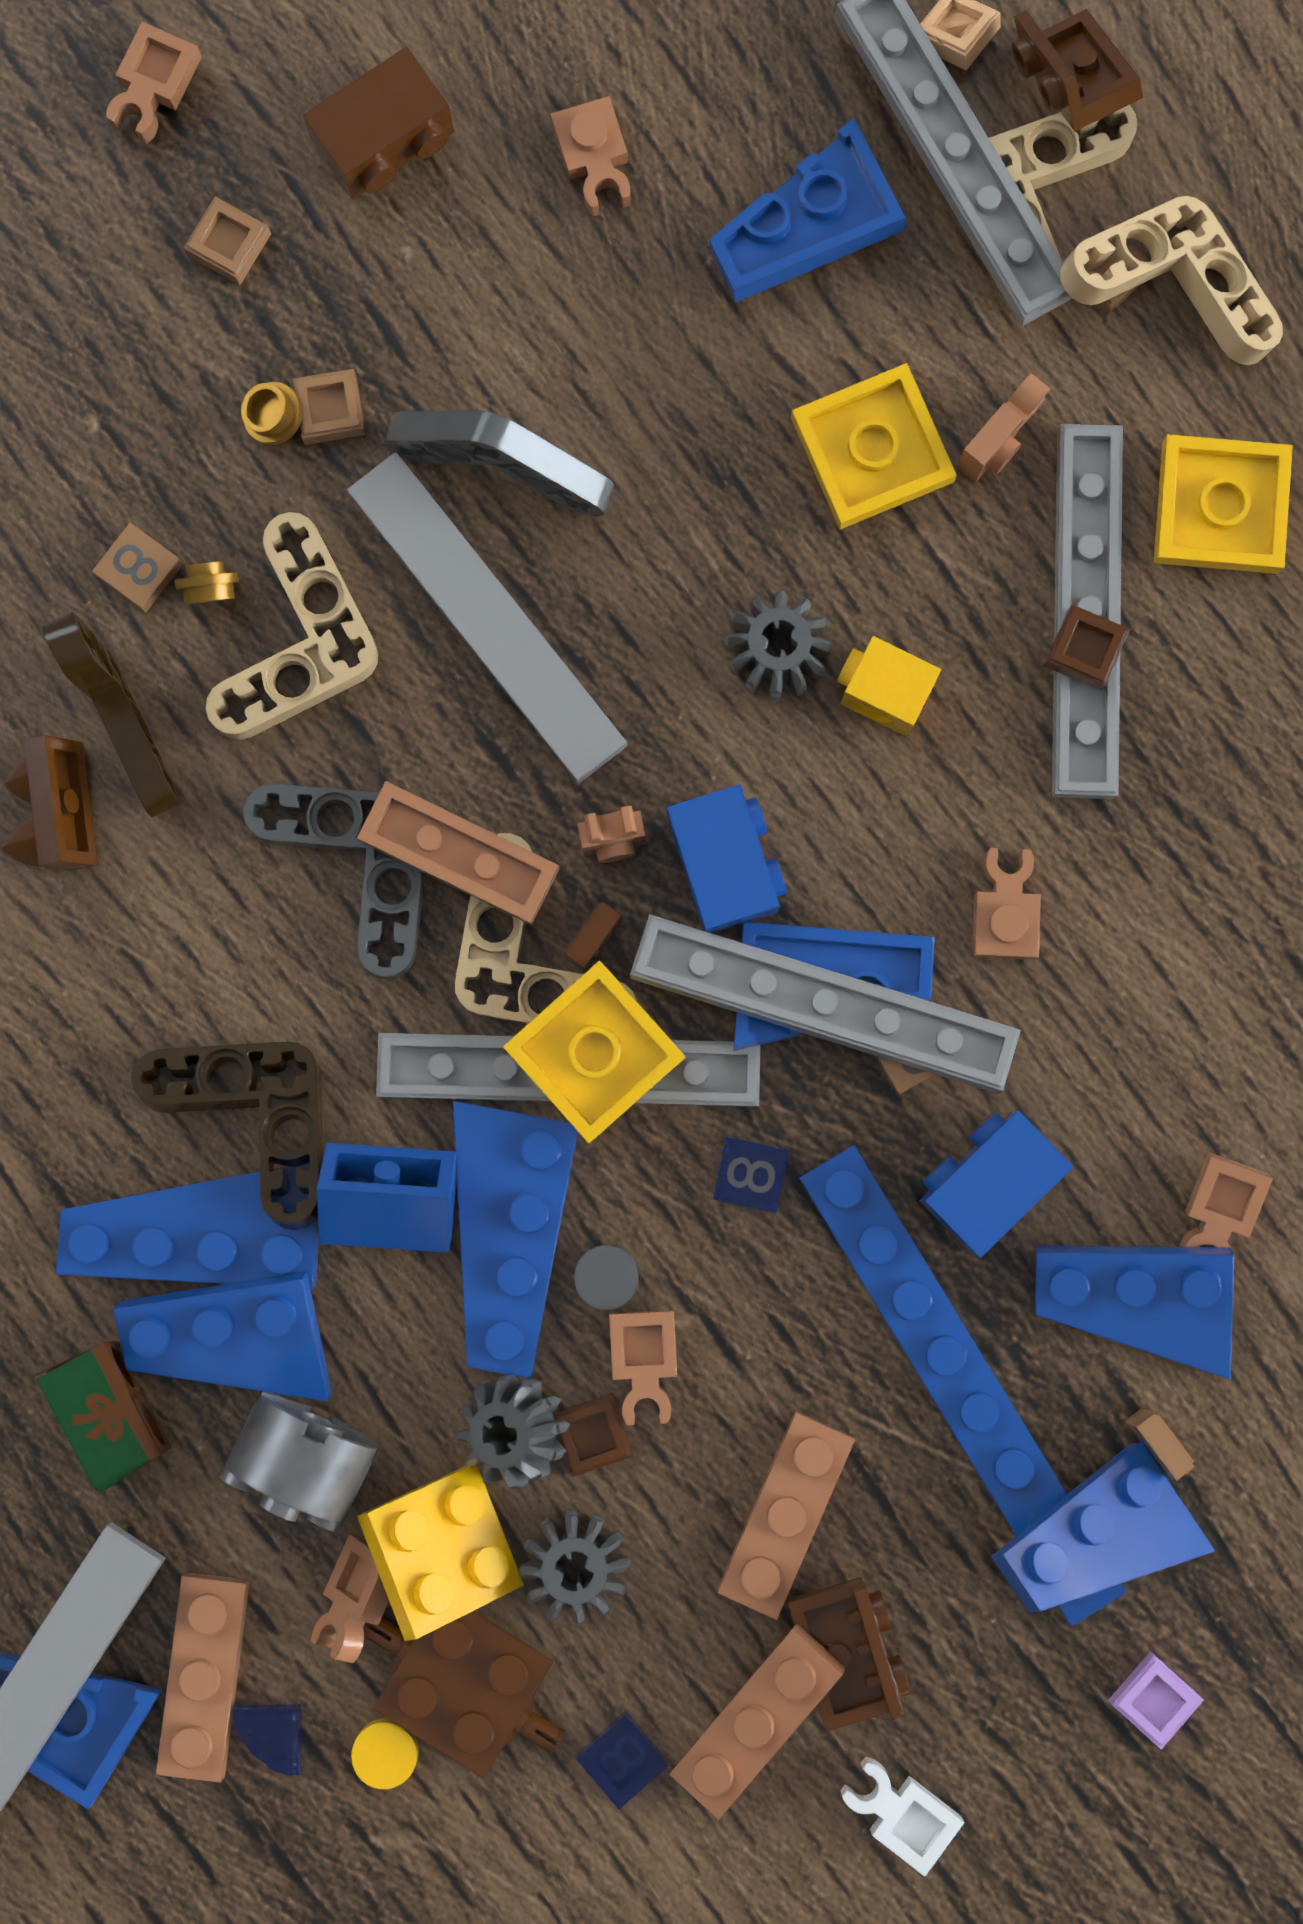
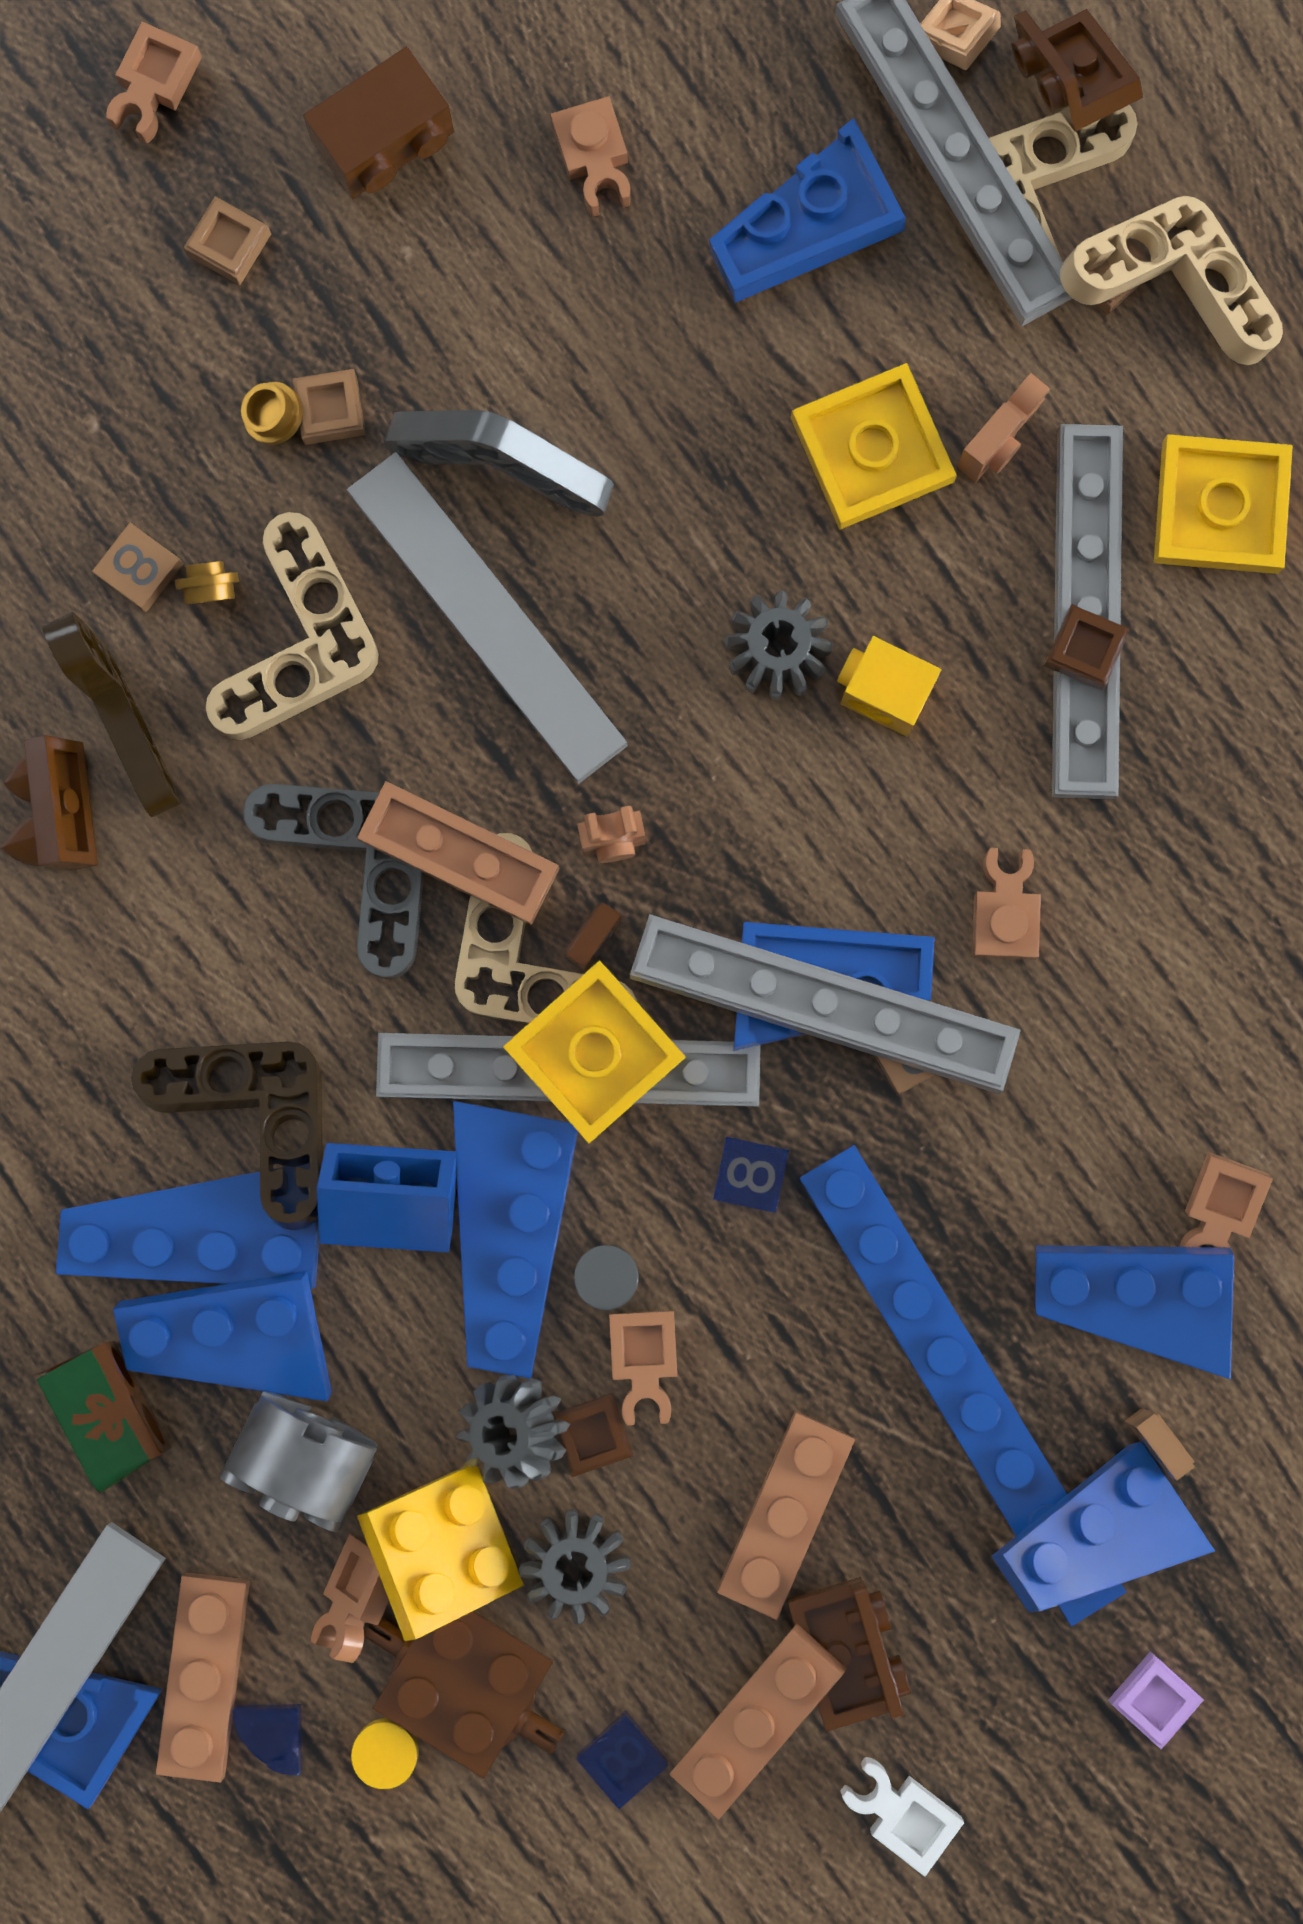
(725, 859): blue brick -> none
(993, 1181): blue brick -> none

